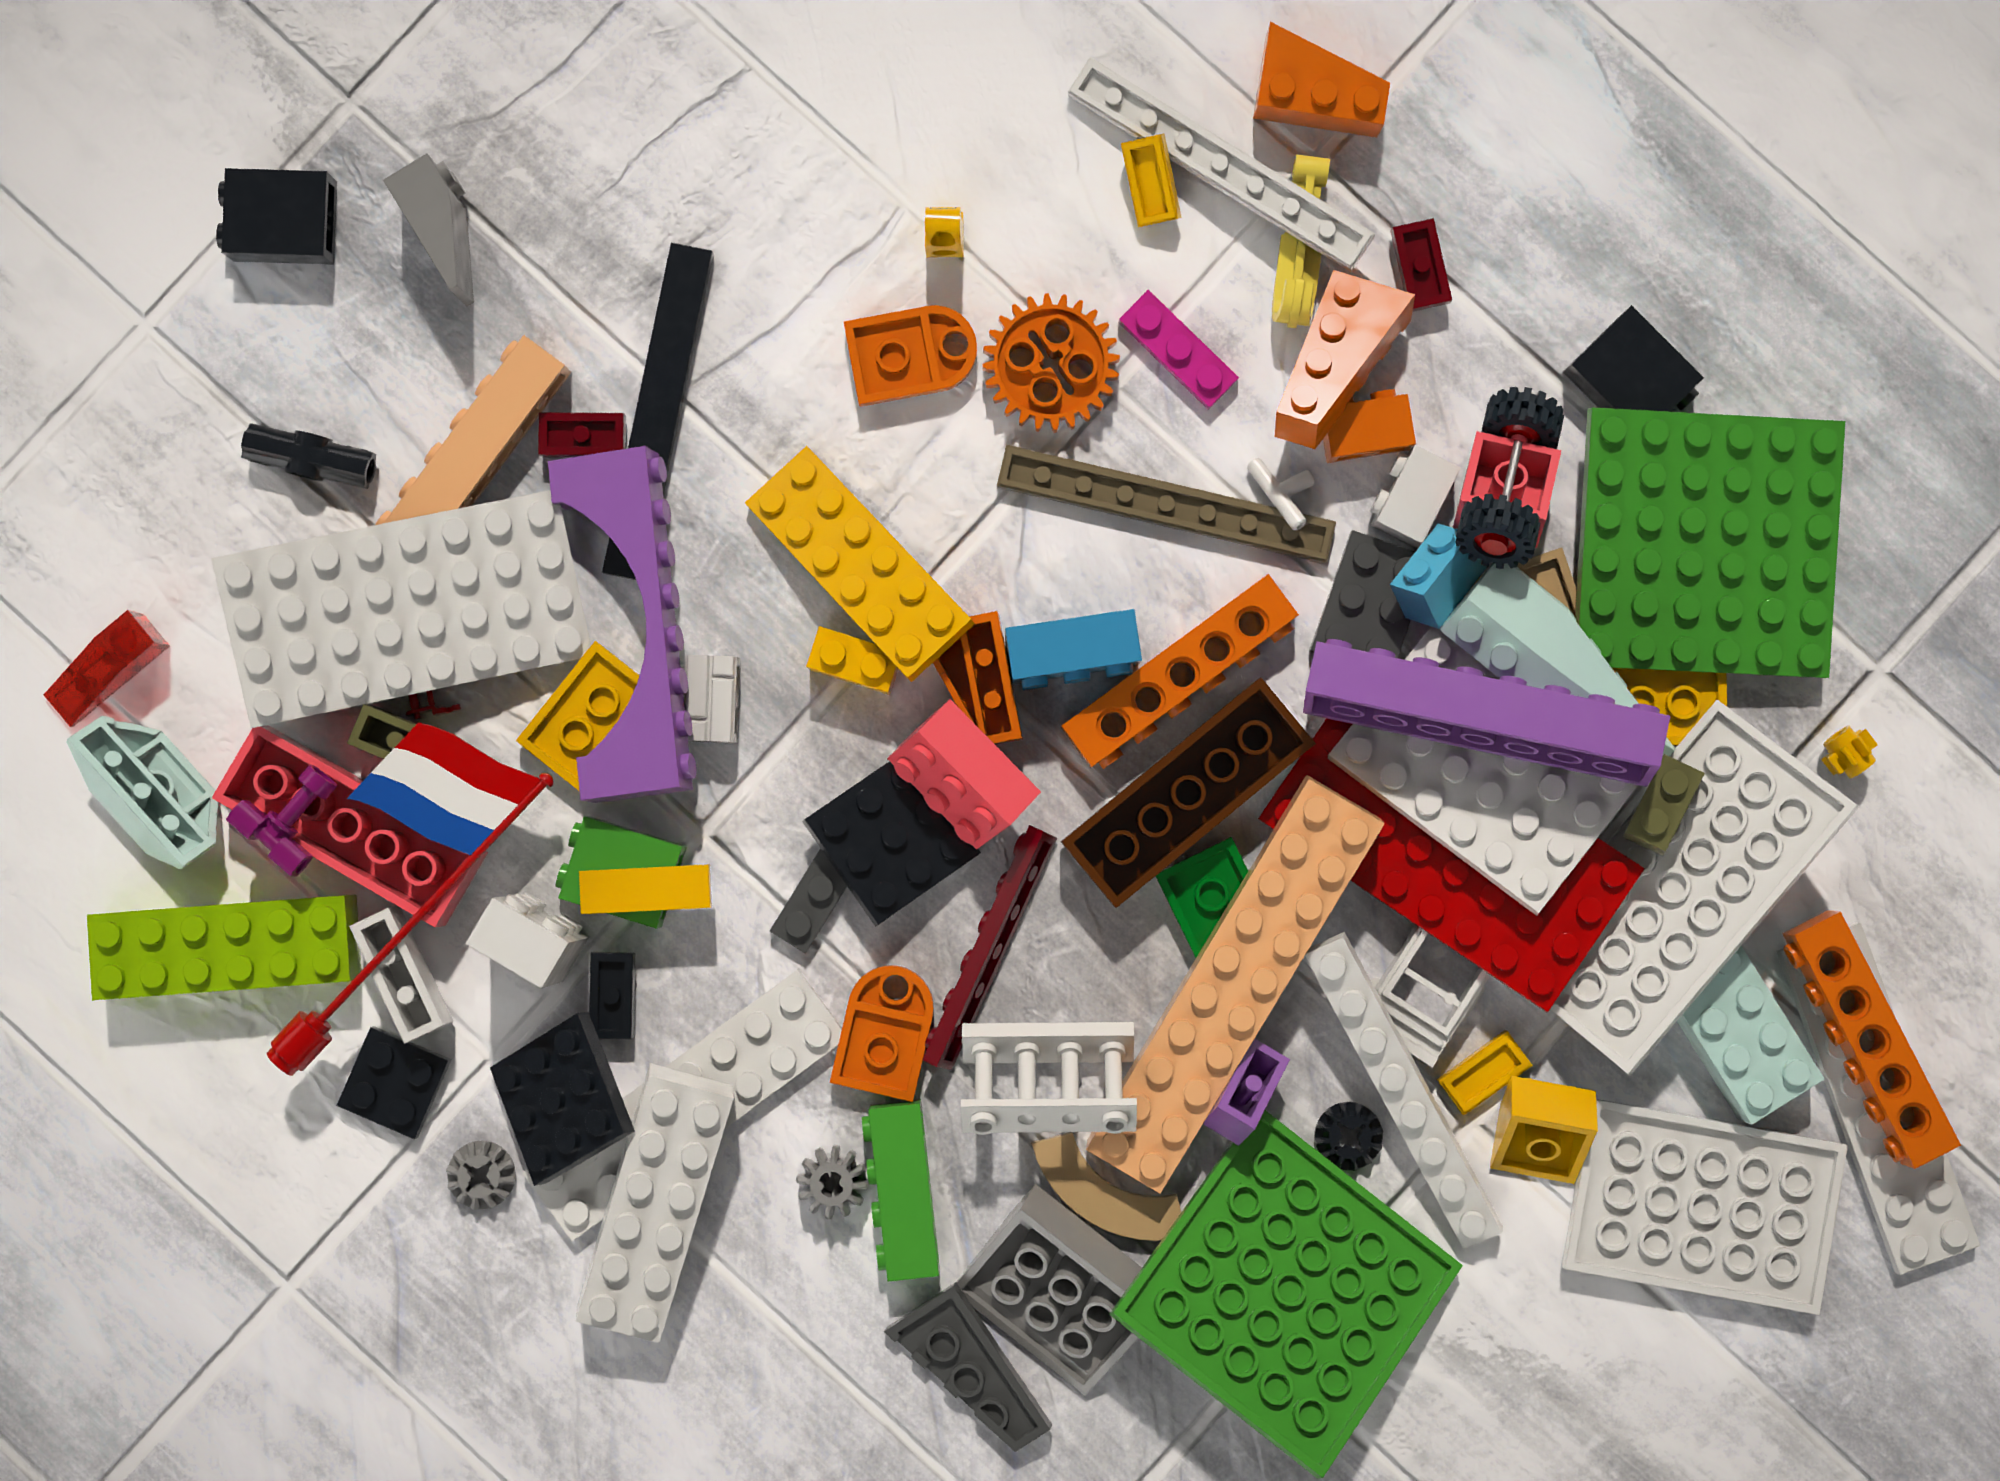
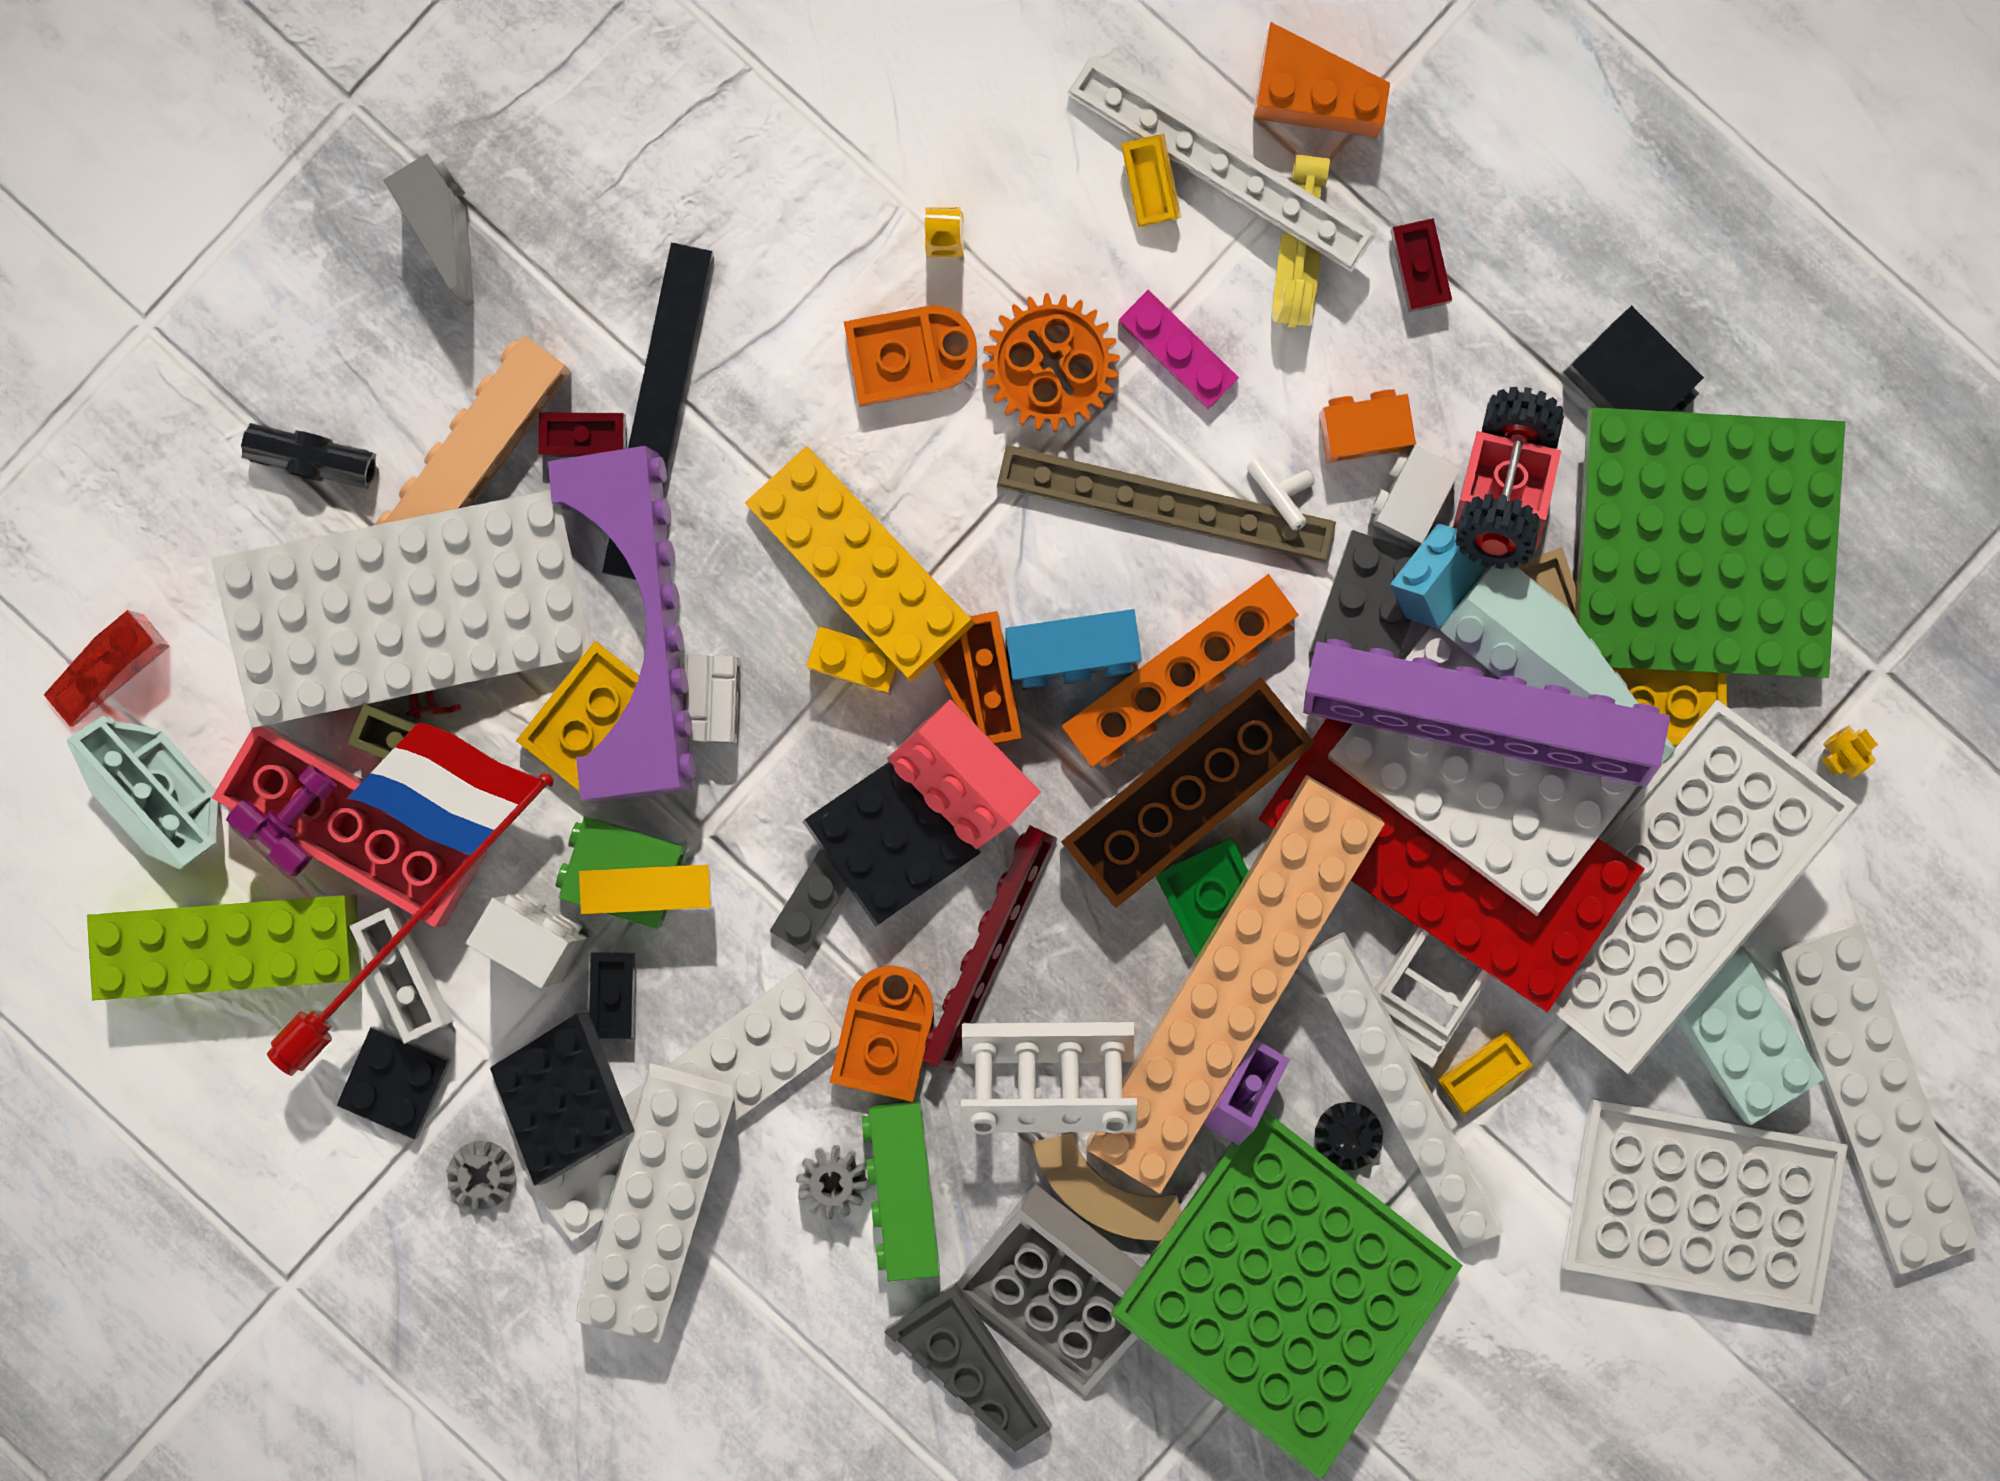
(277, 216): black brick -> none
(1341, 348): wedge -> none
(1544, 1129): yellow slope -> none
(1663, 805): olive brick -> none
(1931, 1131): orange brick -> none

